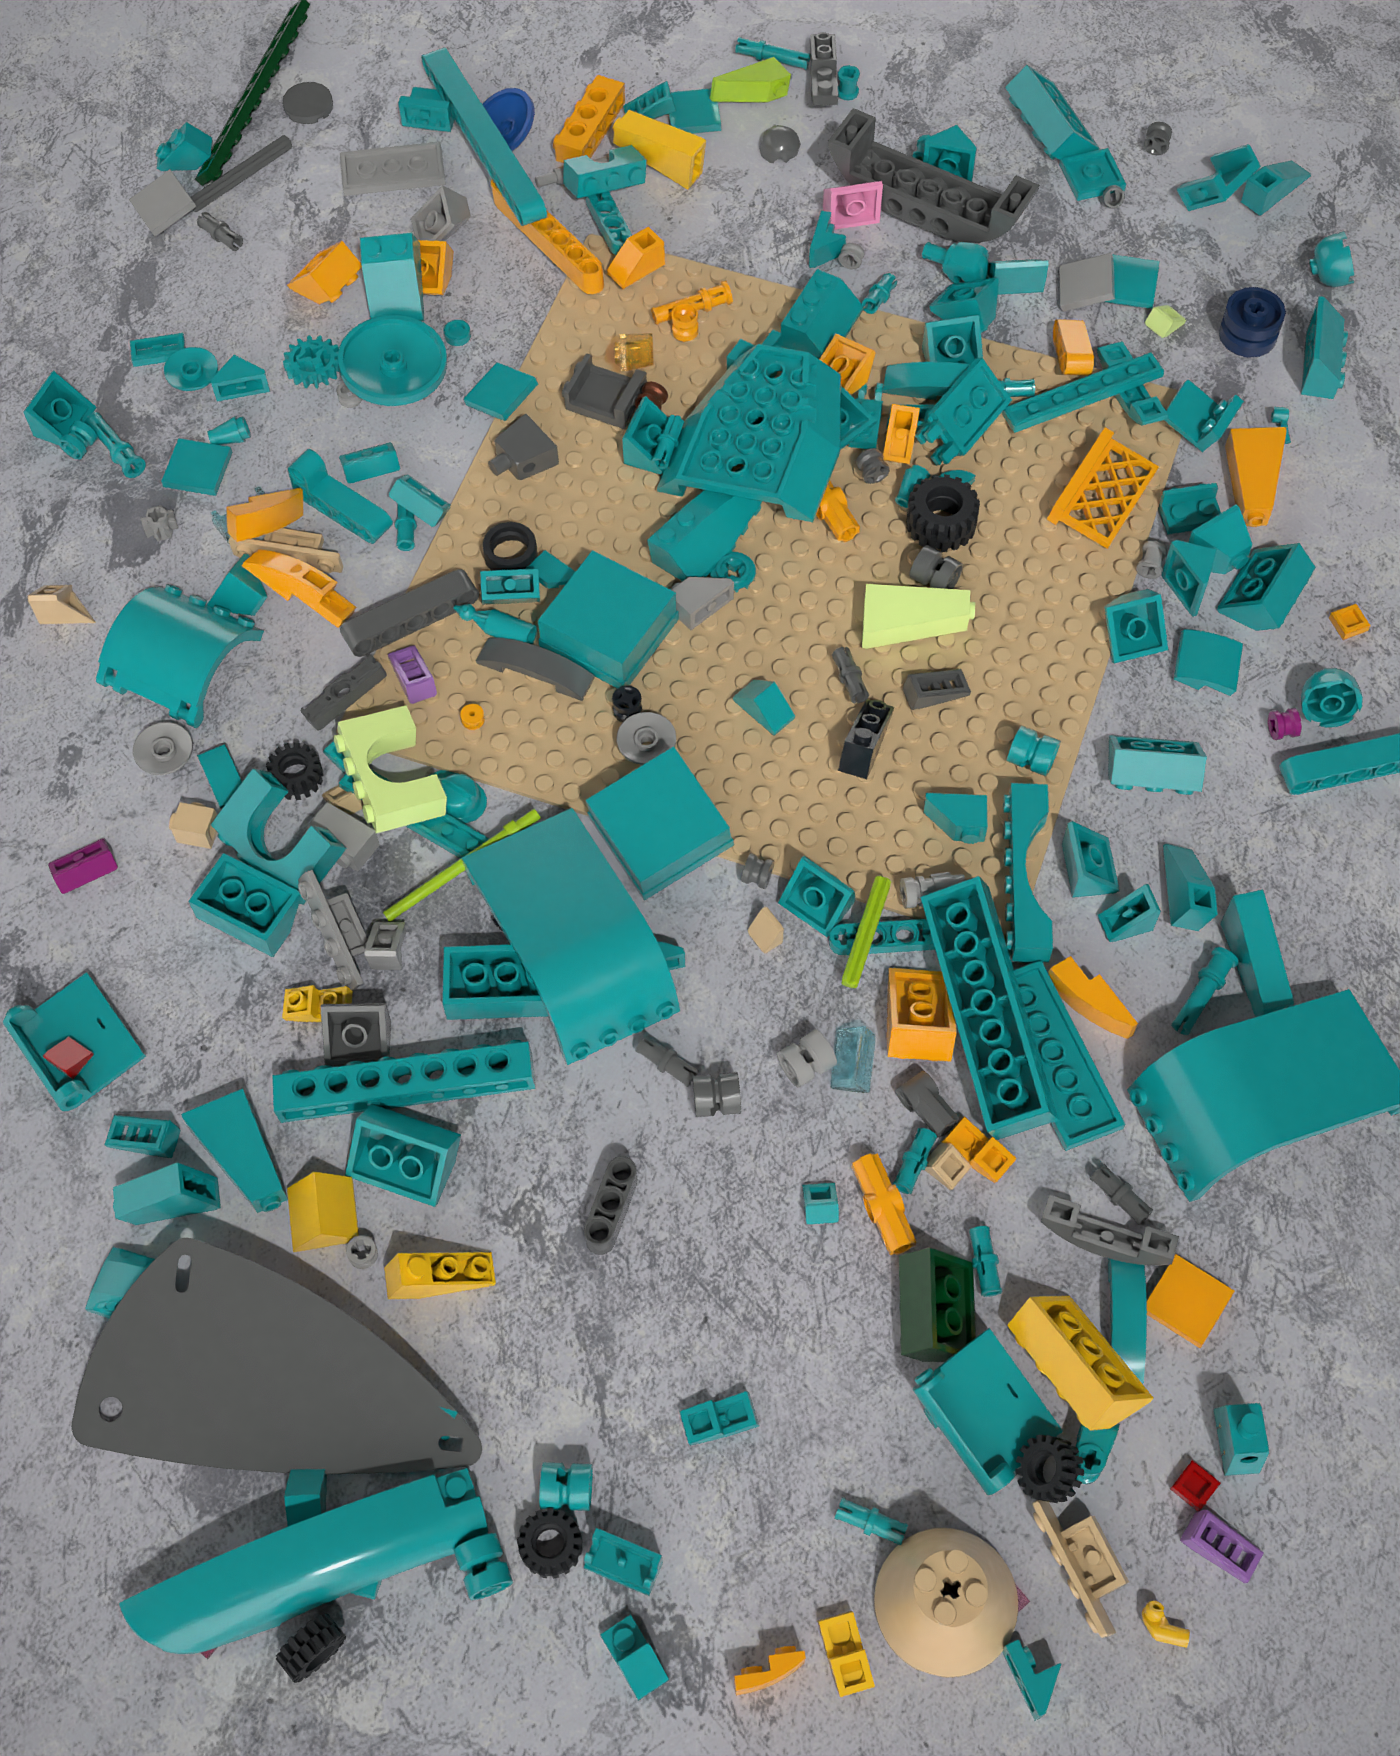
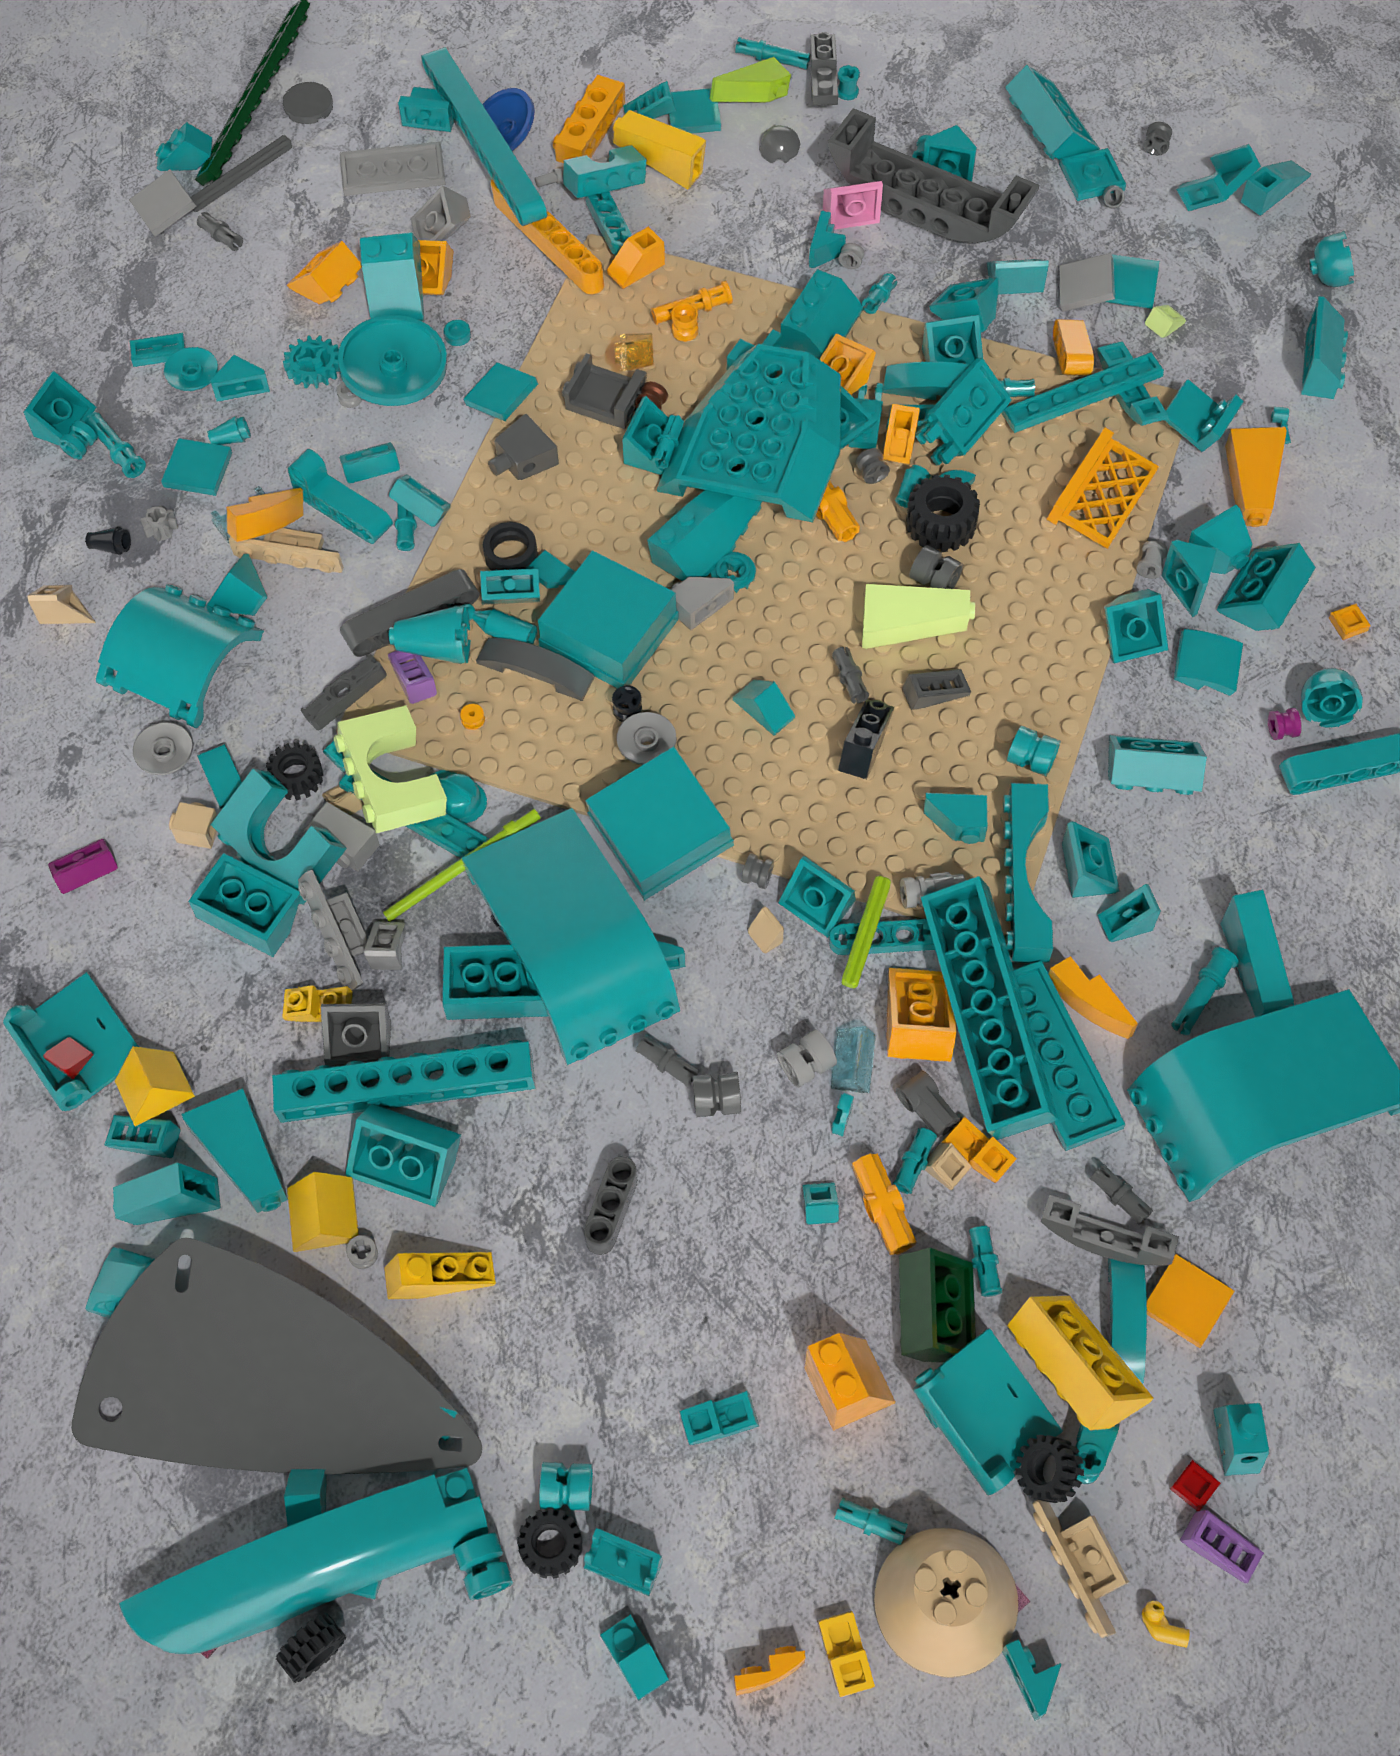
(110, 540): none -> black cone
(151, 1083): none -> yellow slope
(294, 577): light orange slope -> none
(435, 635): none -> teal cone
(844, 1110): none -> teal tile
(846, 1379): none -> light orange slope
(960, 260): teal piece -> none
(1188, 507): teal bracket -> none
(1189, 889): teal slope -> none
(1252, 322): dark blue wheel -> none

